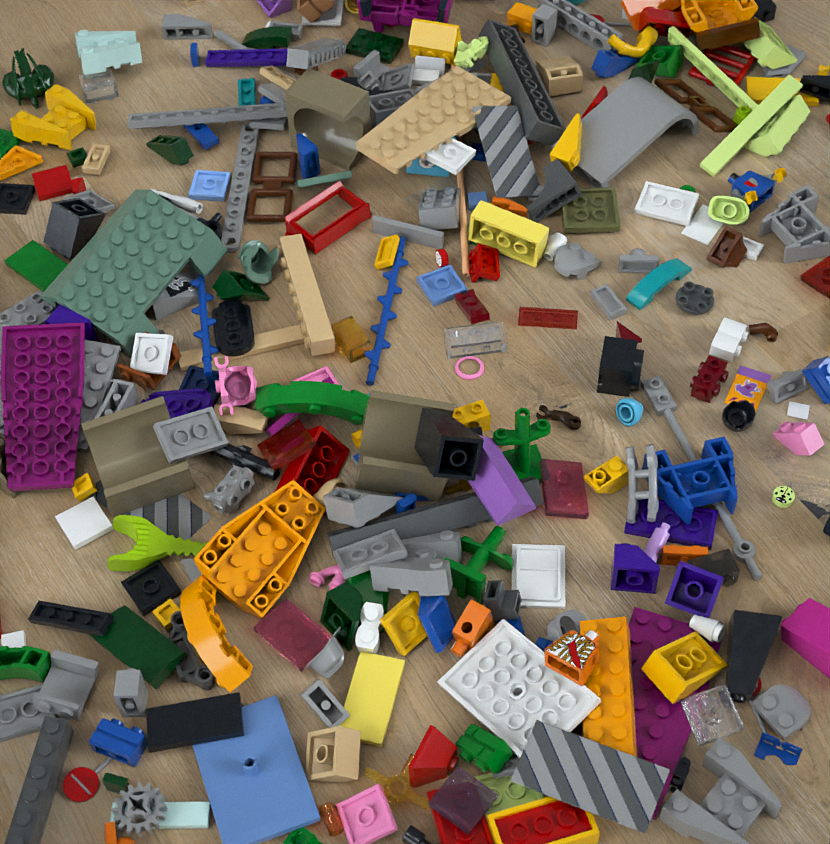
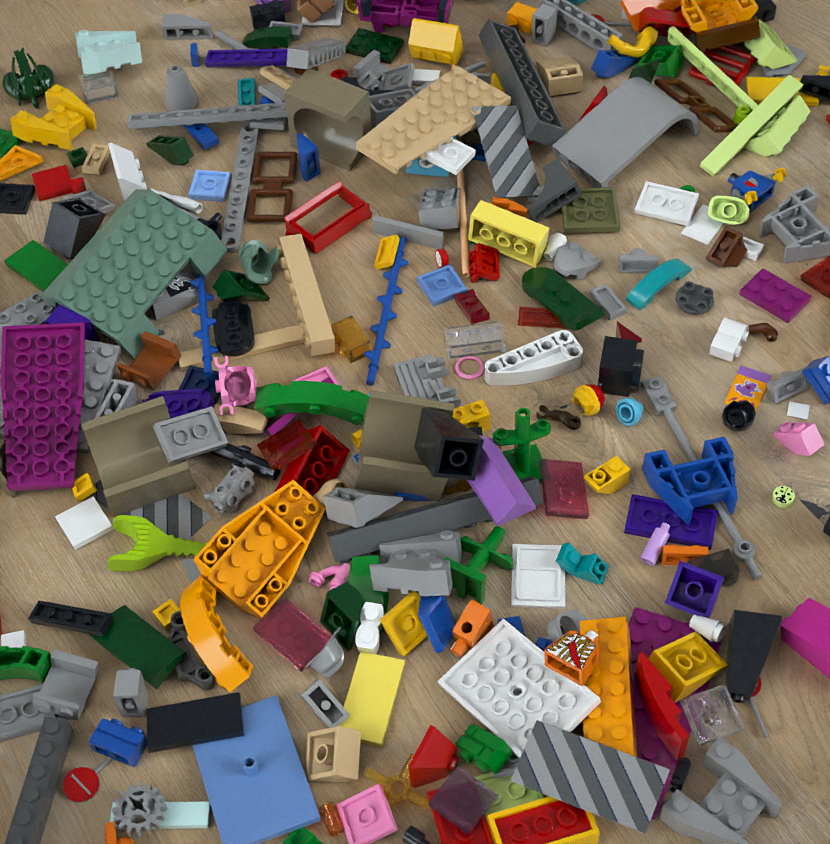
(115, 783): dark green tile -> none
(126, 170): none -> white slope
(151, 353): white tile -> none
(151, 587): black tile -> none
(179, 90): none -> light grey cone
(263, 14): none -> black brick
(323, 179): sand green tile -> none
(374, 550): light grey tile -> none
(406, 503): blue tile -> none
(423, 380): none -> light grey hinge
(430, 63): white sticker -> none
(470, 52): yellowish green piece -> none
(474, 198): medium blue tile -> none
(502, 602): dark grey piece -> none
(536, 361): none -> white beam
(560, 298): none -> dark green piece
(569, 145): yellow slope -> none
(586, 567): none -> teal slope
(590, 398): none -> yellow piece
(633, 570): dark purple slope -> none
(651, 474): light grey piece -> none
(661, 710): none -> red slope
(708, 380): dark red brick -> none
(765, 749): blue piece -> none
(775, 295): none -> magenta plate
(783, 710): light grey slope -> none

